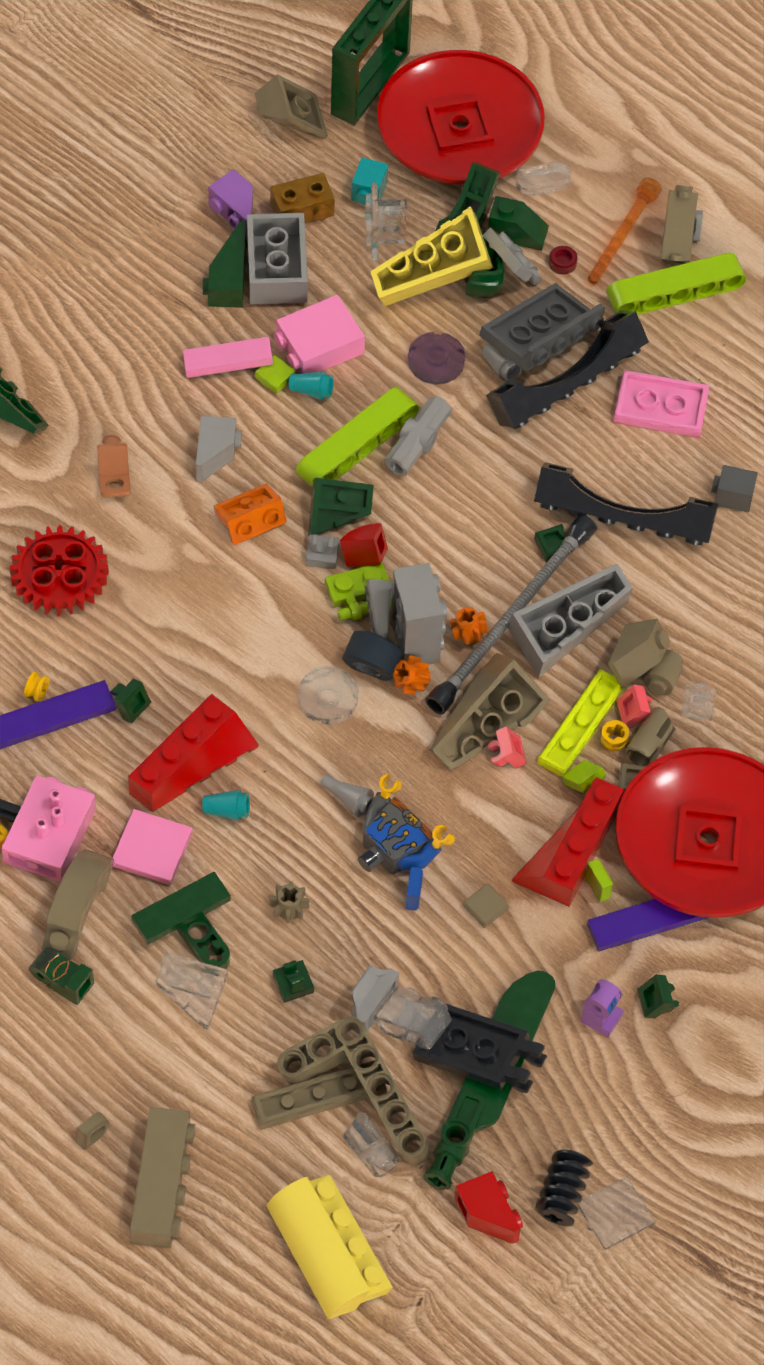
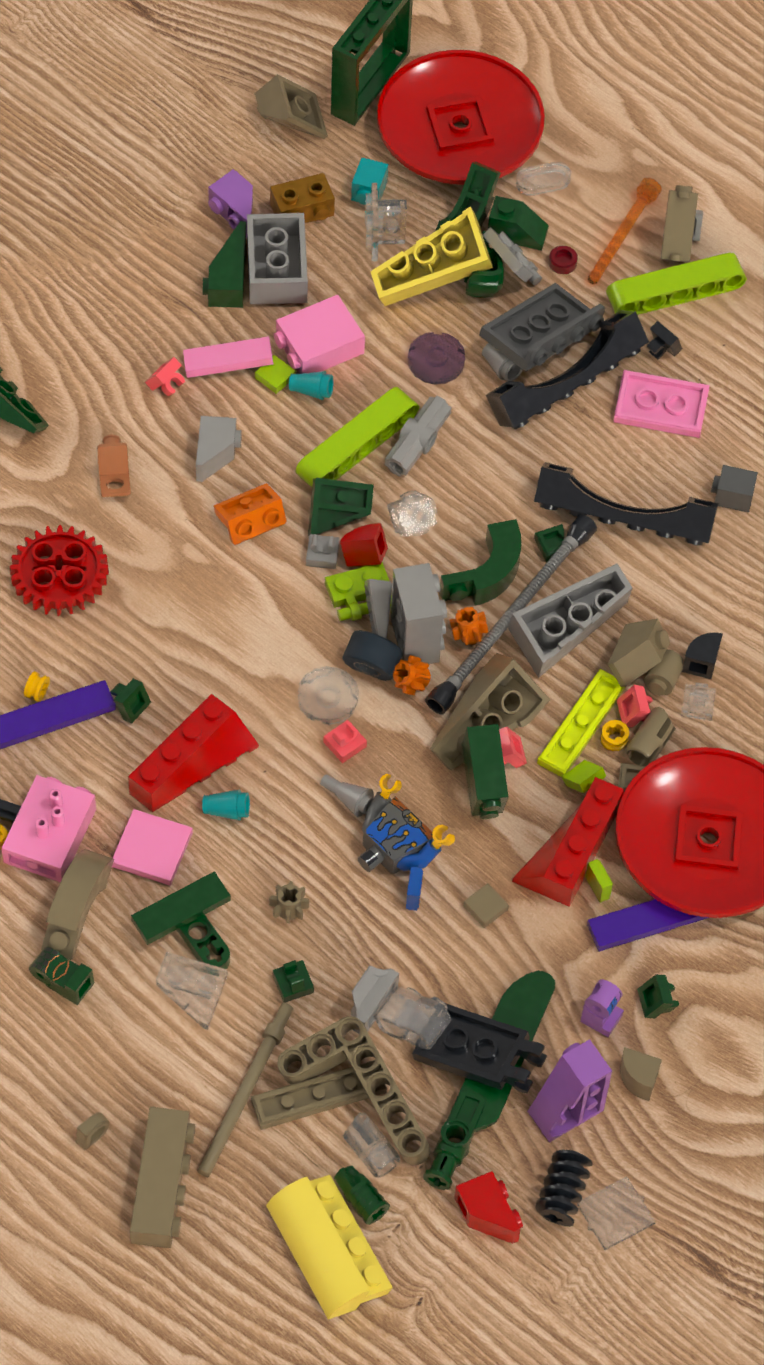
(164, 375): none -> coral tile
(272, 1036): none -> dark tan bar
(345, 741): none -> coral tile
(362, 1194): none -> dark green hinge
(413, 514): none -> clear brick
(485, 771): none -> dark green brick
(495, 574): none -> dark green arch
(572, 1091): none -> medium lavender wedge
(639, 1072): none -> dark tan brick
(663, 341): none -> black tile
(702, 655): none -> black brick

